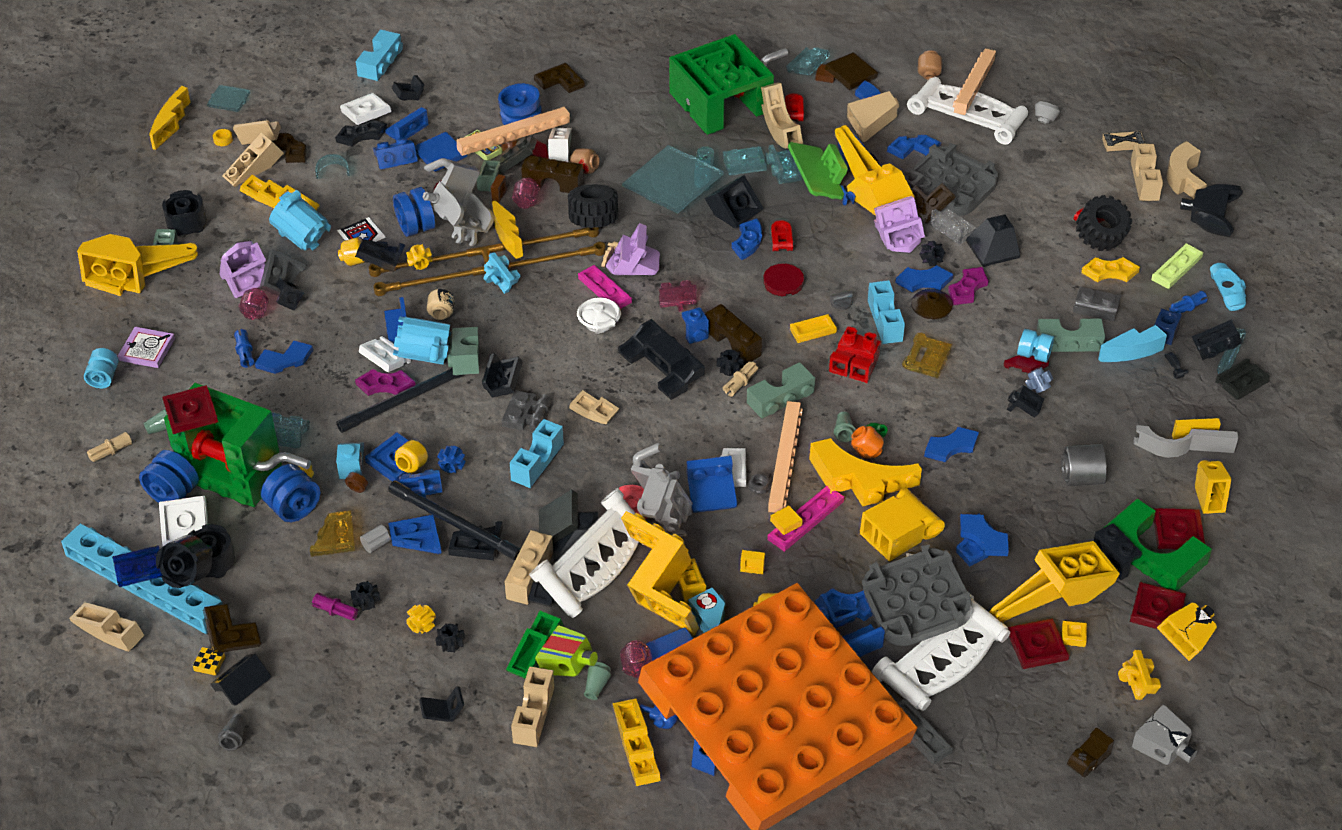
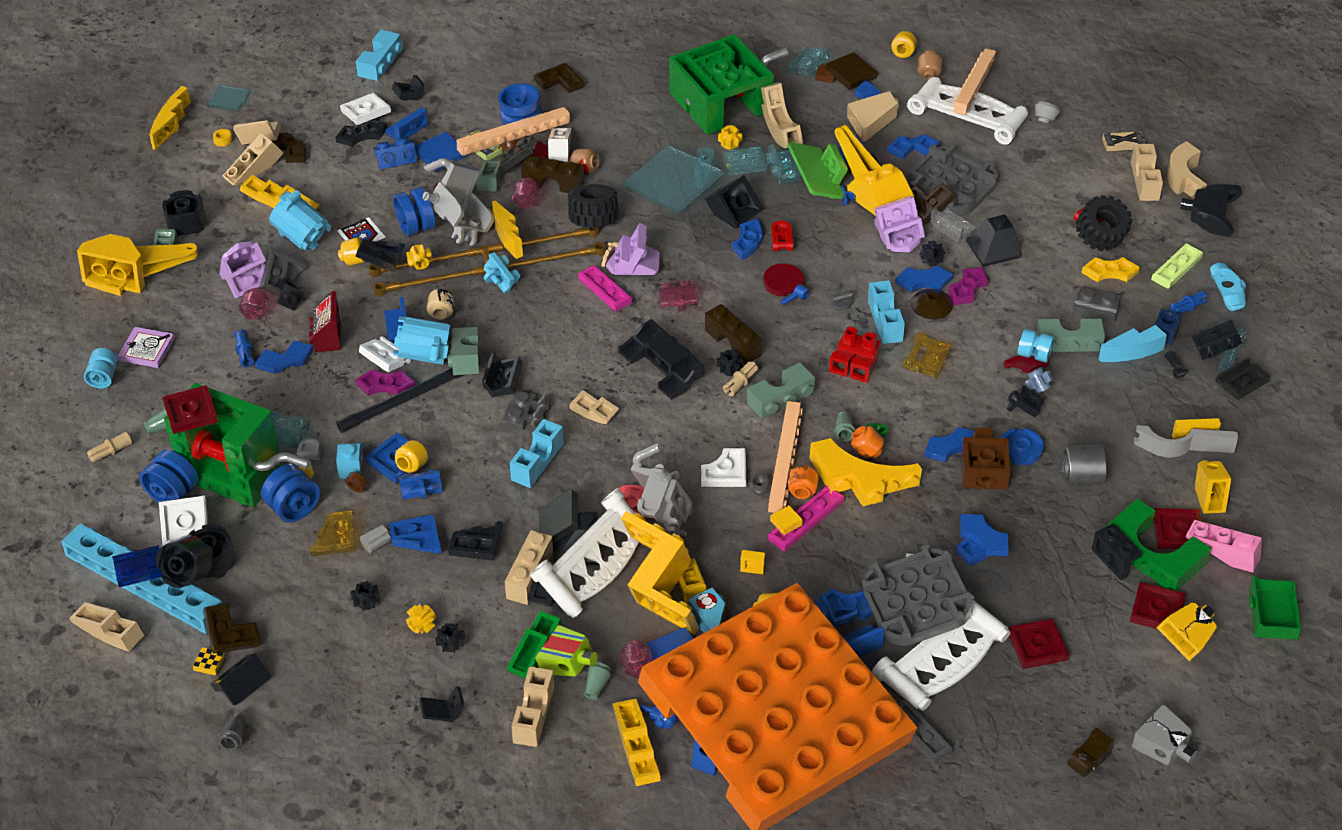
(309, 449): none -> light grey tile
(326, 325): none -> dark red slope
(330, 159): clear light blue helmet -> none
(334, 606): magenta axle -> none
(406, 494): black piece -> none
(451, 459): blue gear -> none
(498, 188): reddish brown tile -> none
(599, 314): white piece -> none
(696, 325): blue bracket -> none
(711, 484): blue bracket -> none
(730, 137): none -> yellow gear
(795, 103): red plate -> none
(800, 291): none -> blue hand
(803, 482): none -> orange head
(813, 328): yellow tile -> none
(899, 524): yellow piece -> none
(904, 44): none -> yellow head
(985, 461): none -> reddish brown brick
(1024, 446): none -> blue tile
(1069, 572): yellow slope -> none
(1074, 633): yellow tile -> none
(1137, 674): yellow hips -> none
(1228, 545): none -> bright pink slope
(1274, 608): none -> green container

